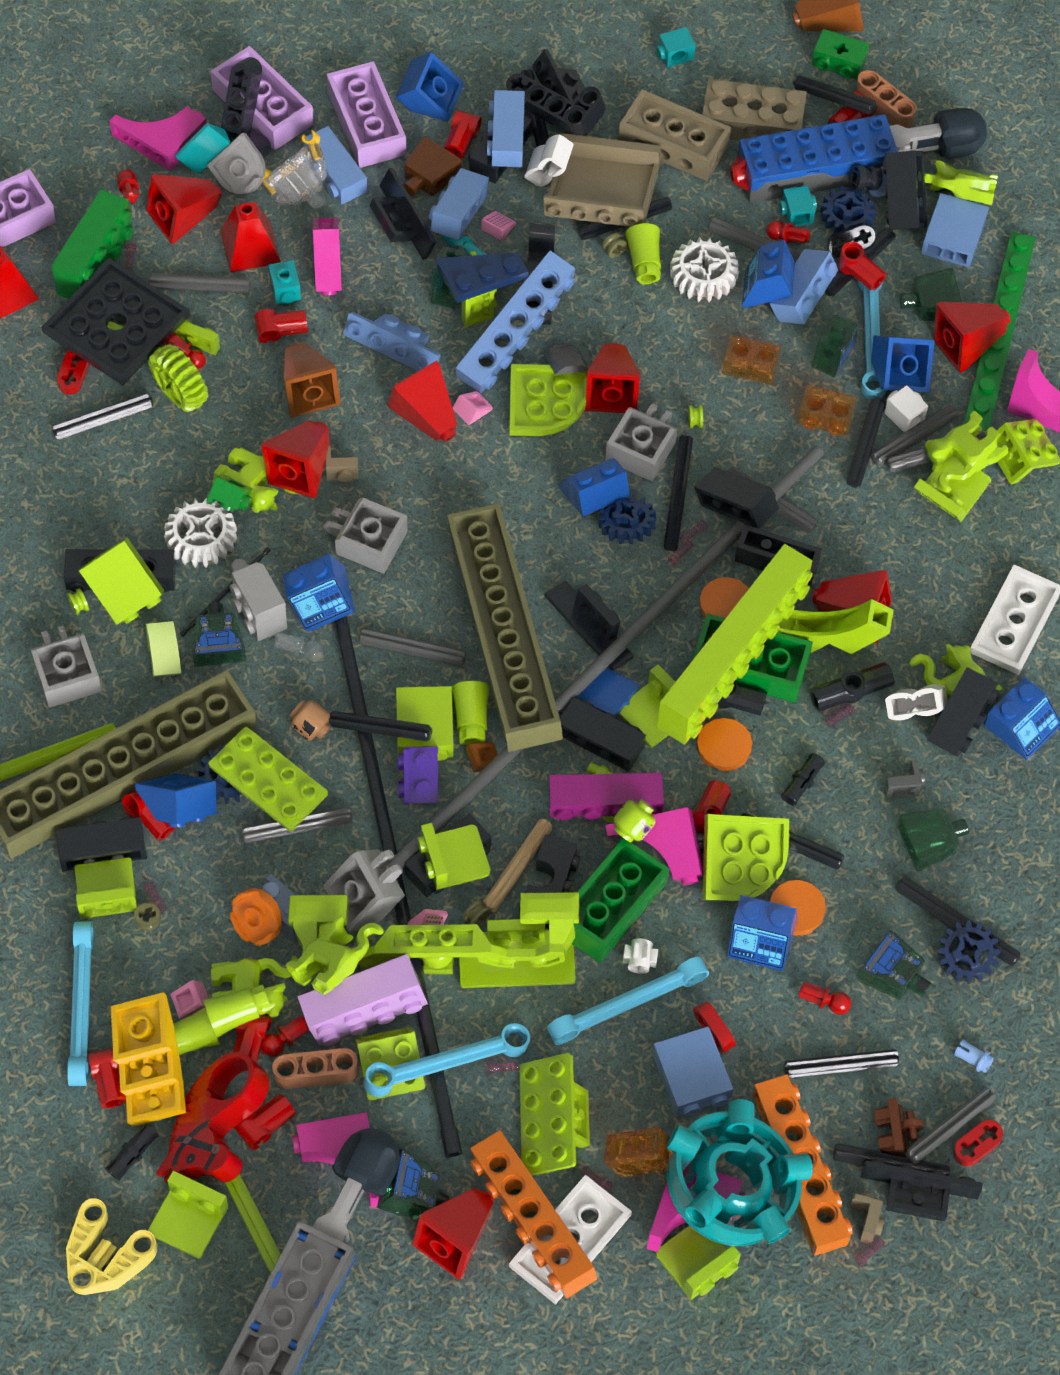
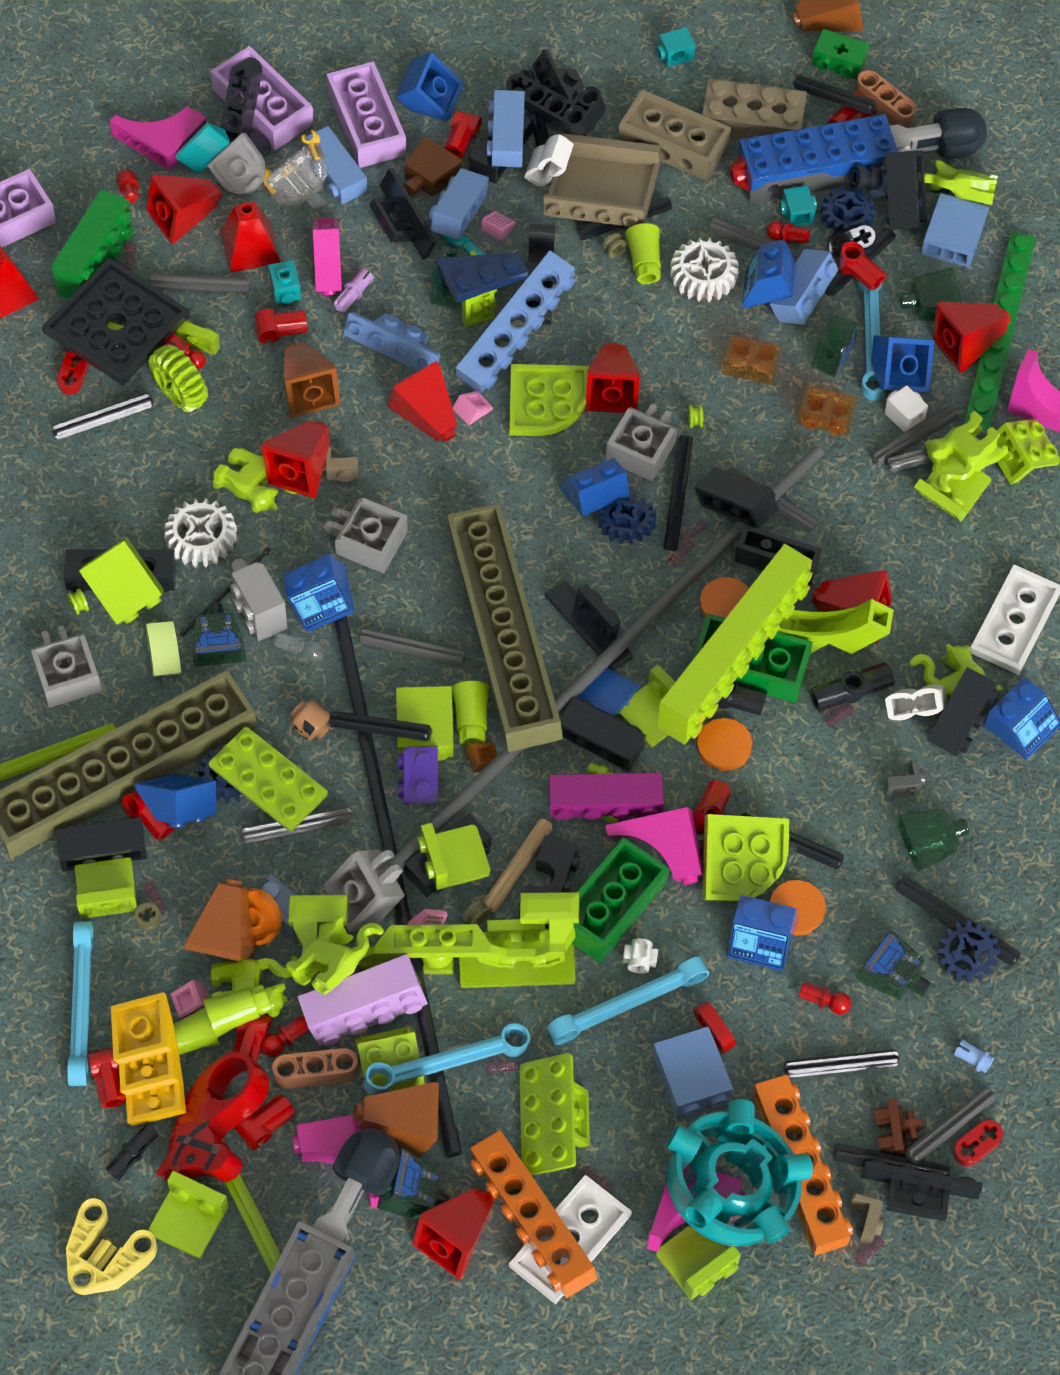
(225, 924): none -> dark orange slope
(230, 494): green brick -> none
(353, 291): none -> lavender axle
(404, 1114): none -> dark orange slope
(565, 359): dark grey piece -> none
(634, 820): lime head -> none
(637, 1152): clear orange brick -> none
(803, 779): black pin -> none
(866, 442): black axle -> none

